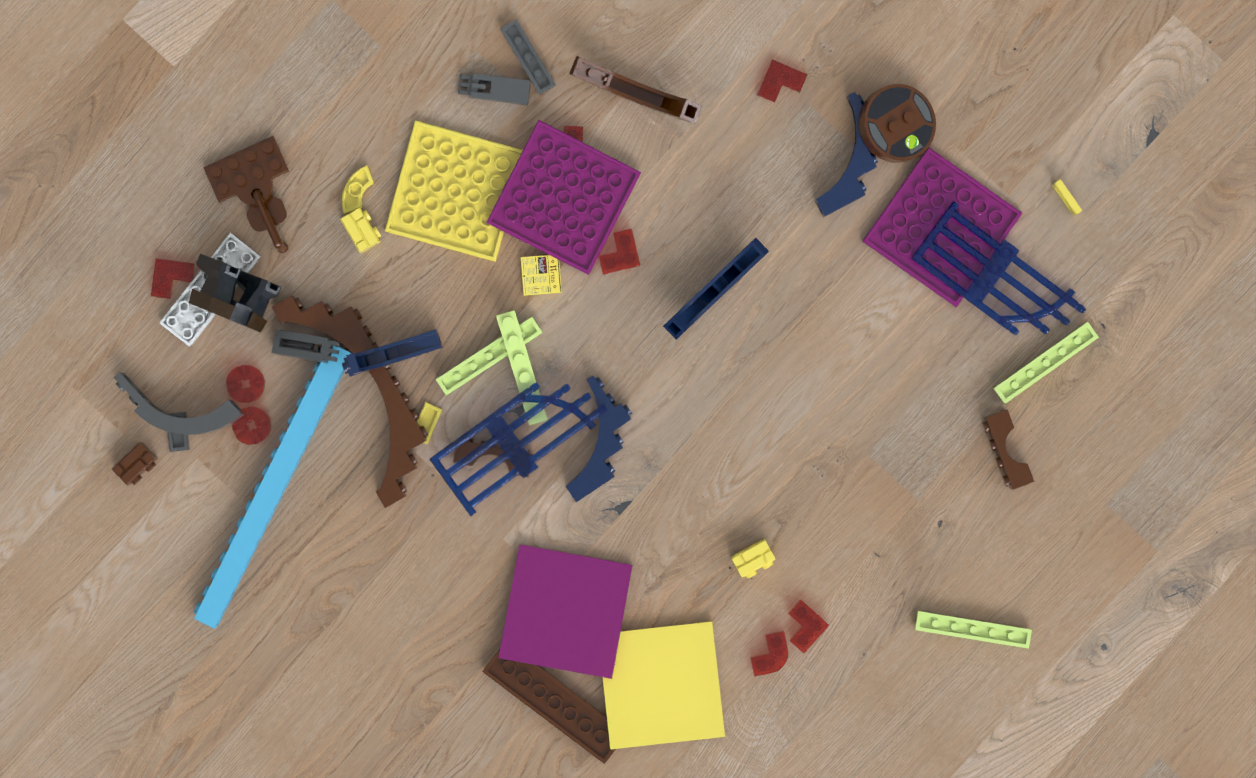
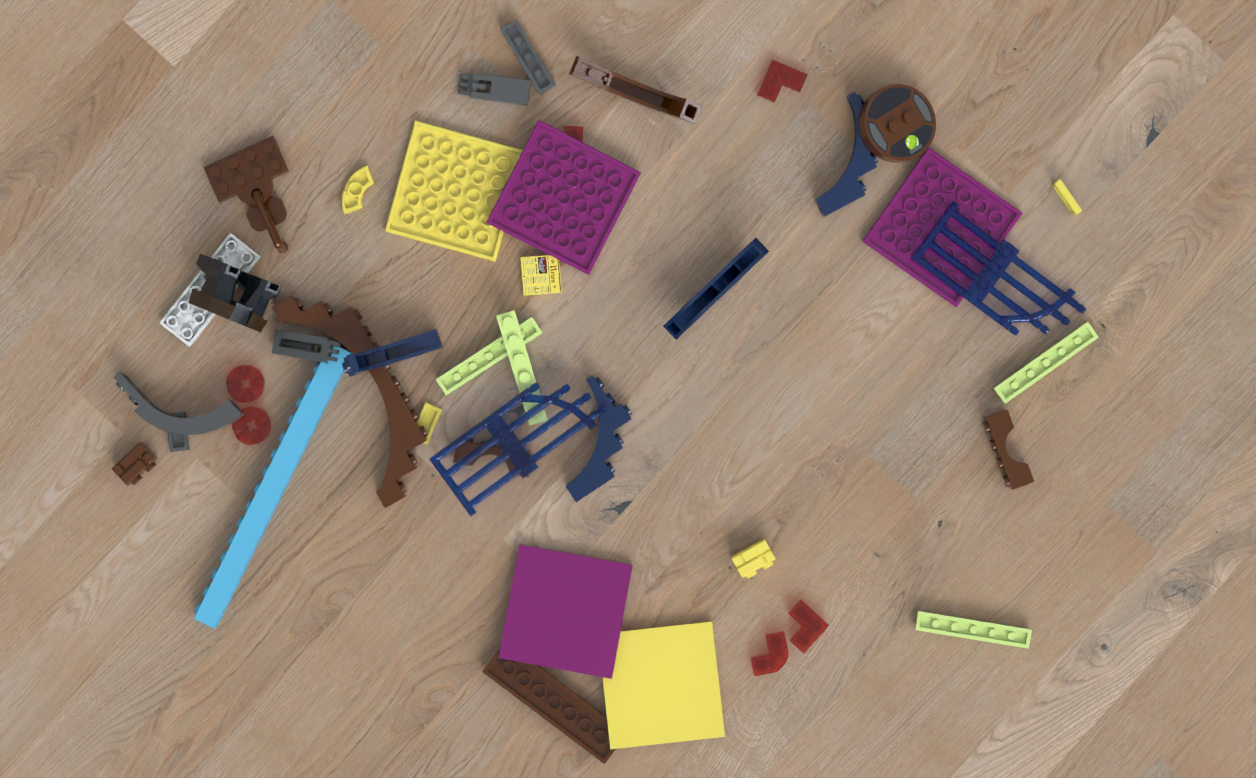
(165, 272): clear red plate -> none
(360, 229): light yellow brick -> none
(626, 254): clear red plate -> none

